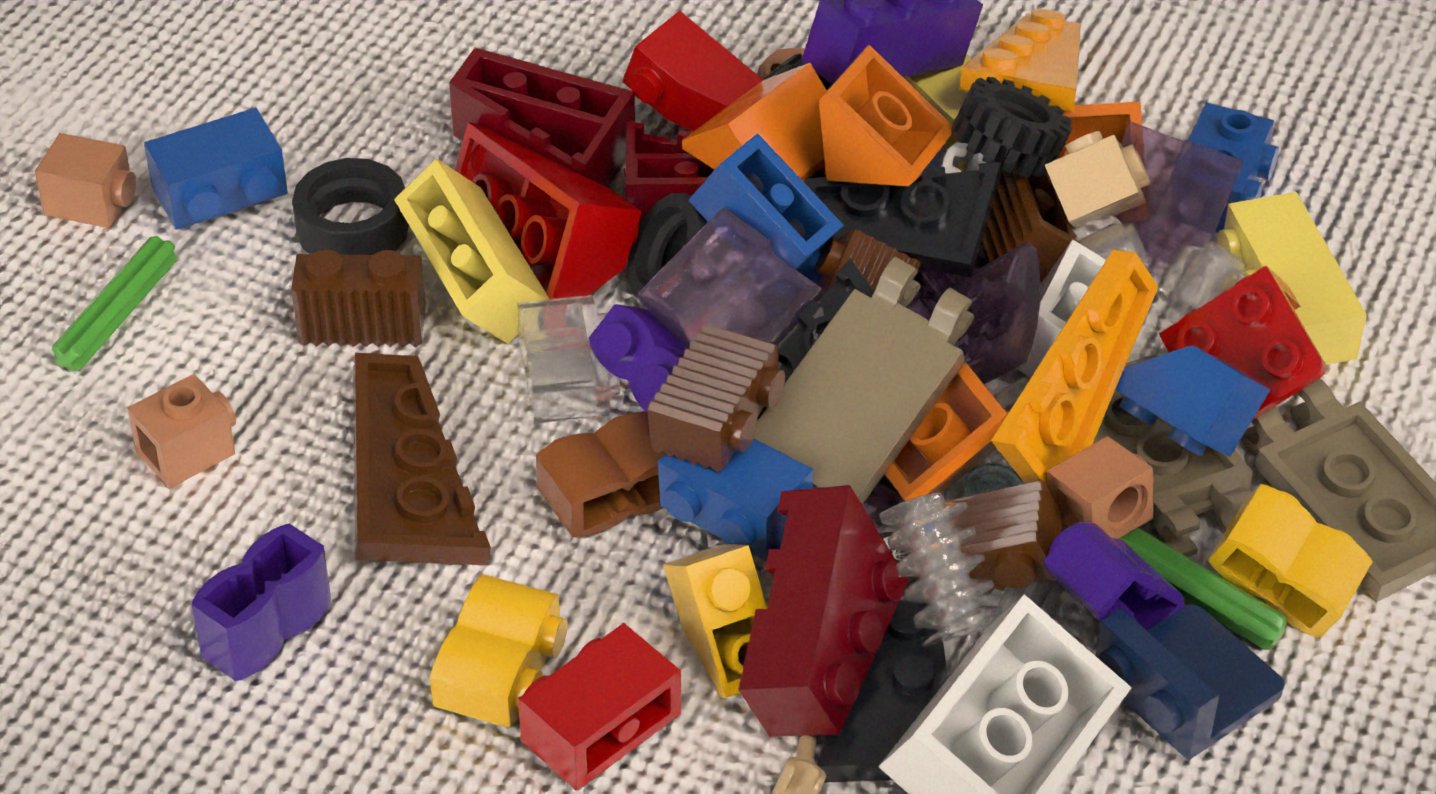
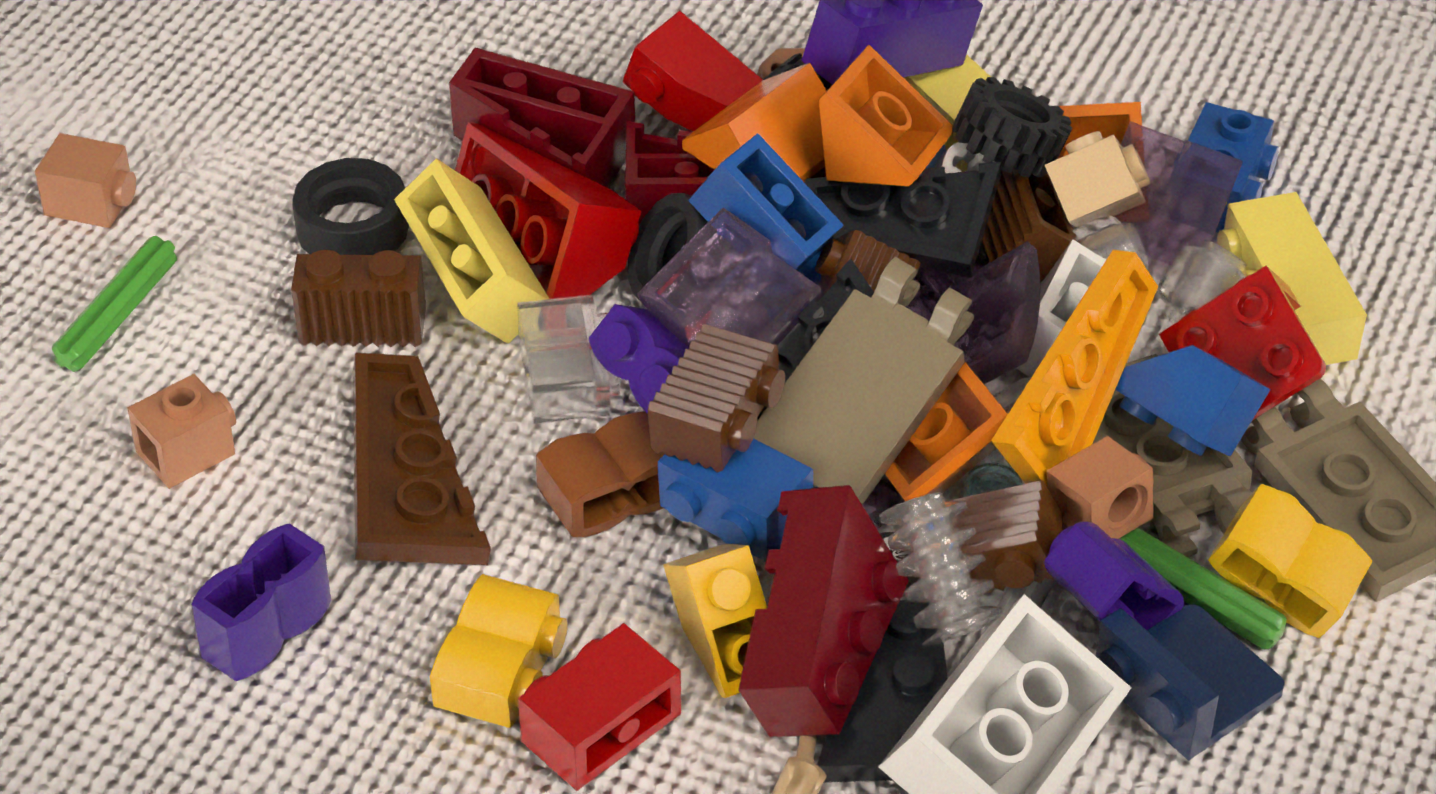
(216, 168): blue brick -> none
(1034, 53): light orange wing -> none

